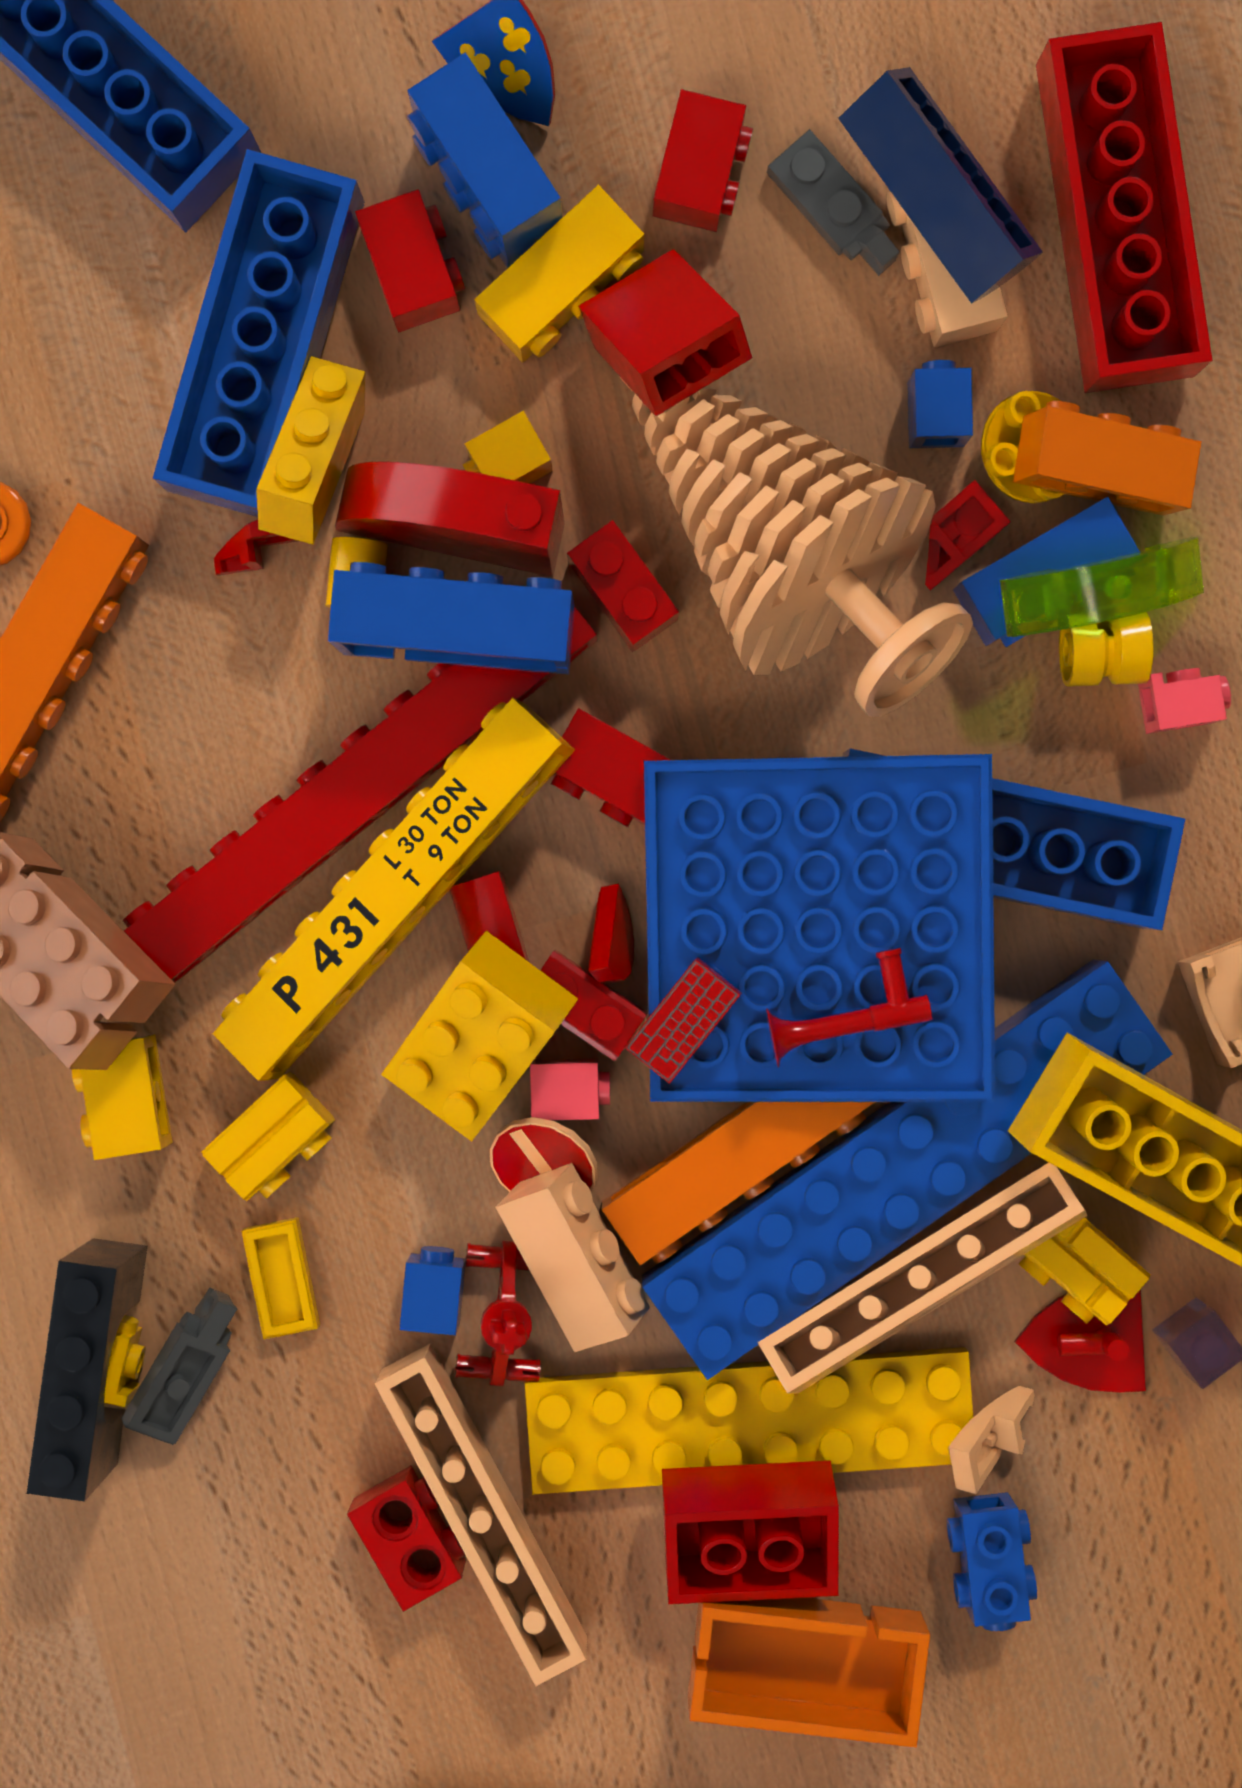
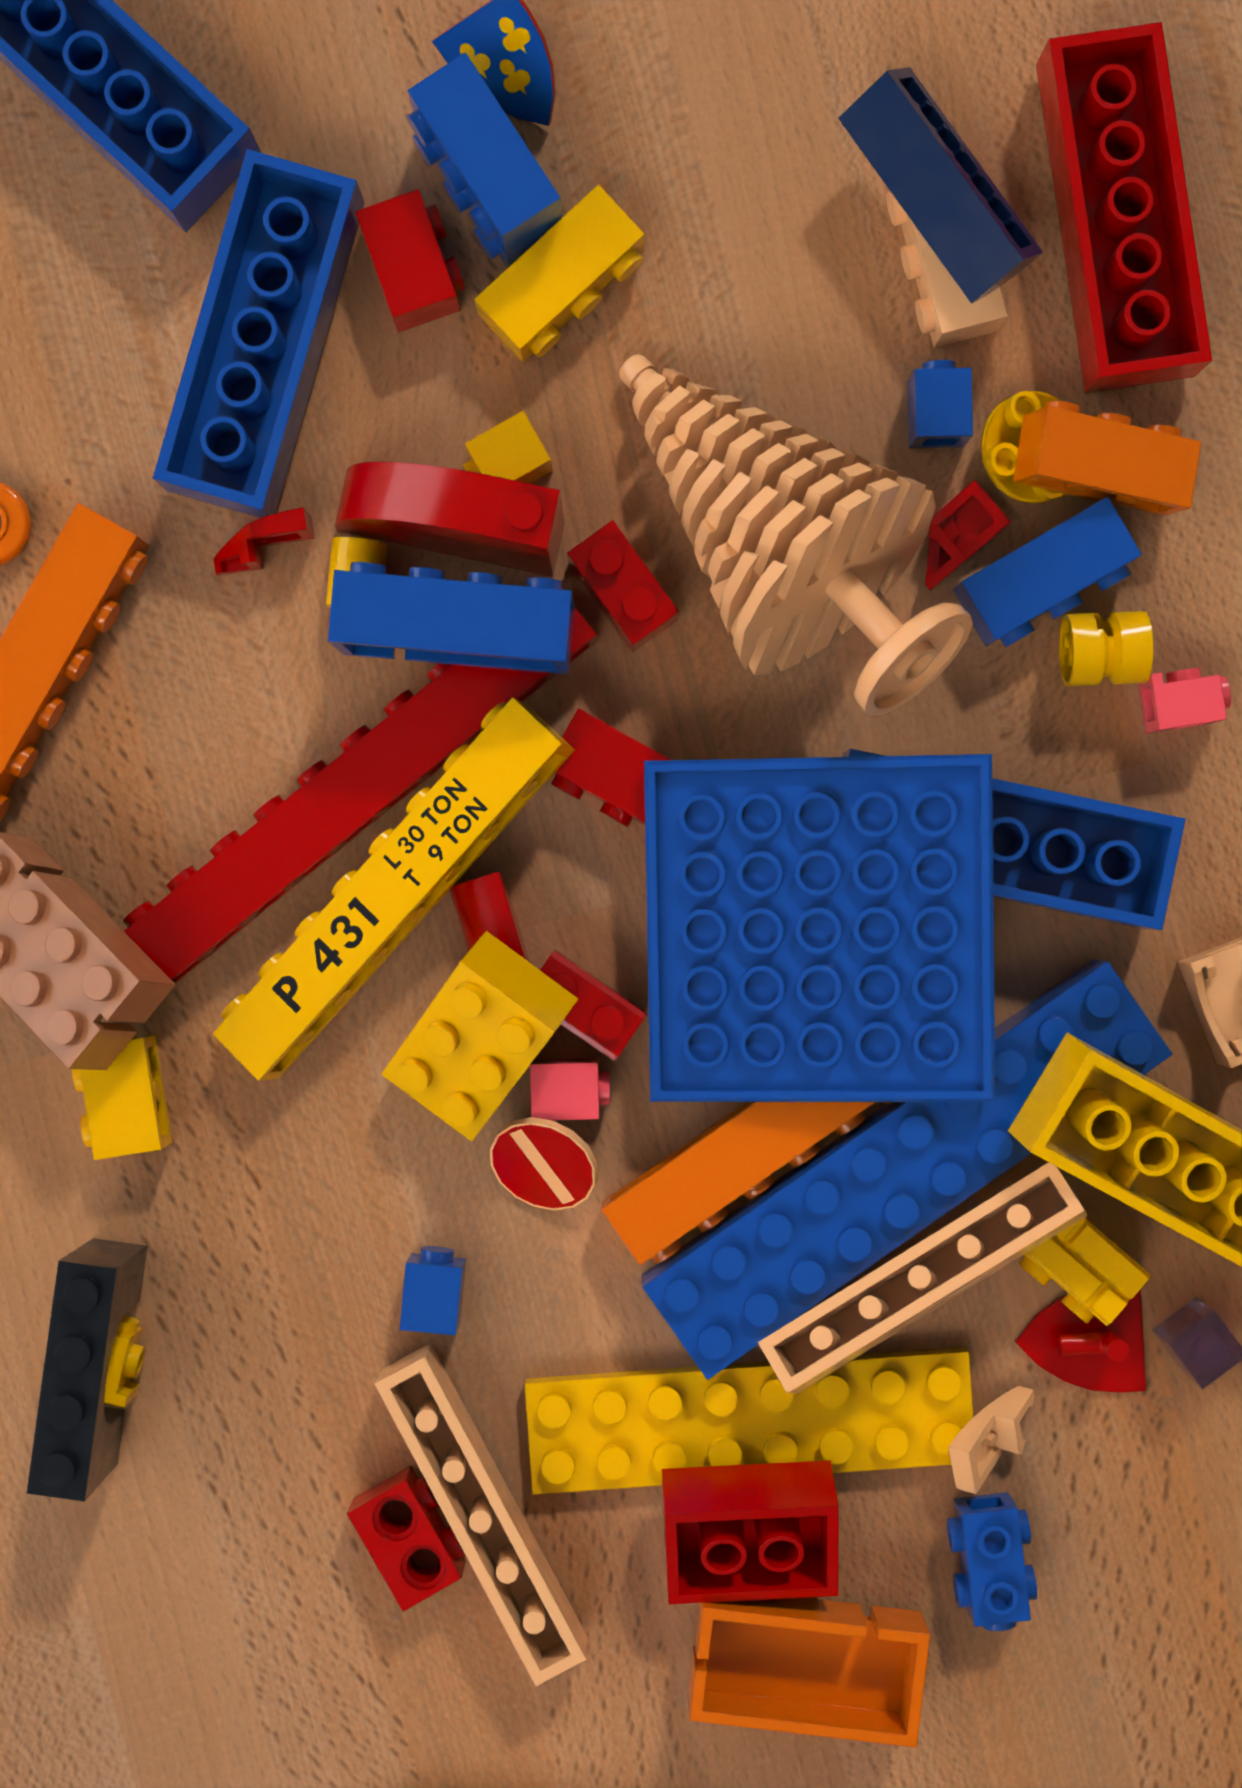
(182, 1370): dark grey hinge -> none
(268, 1137): yellow brick -> none
(280, 1278): yellow tile -> none
(311, 450): yellow brick -> none
(503, 1323): red axle -> none
(573, 1257): light nougat brick -> none
(612, 937): red tile -> none
(665, 332): red brick -> none
(683, 1020): red tile -> none
(699, 161): red brick -> none
(833, 202): dark grey hinge -> none
(897, 1012): red piece -> none
(1102, 589): clear neon green slope -> none

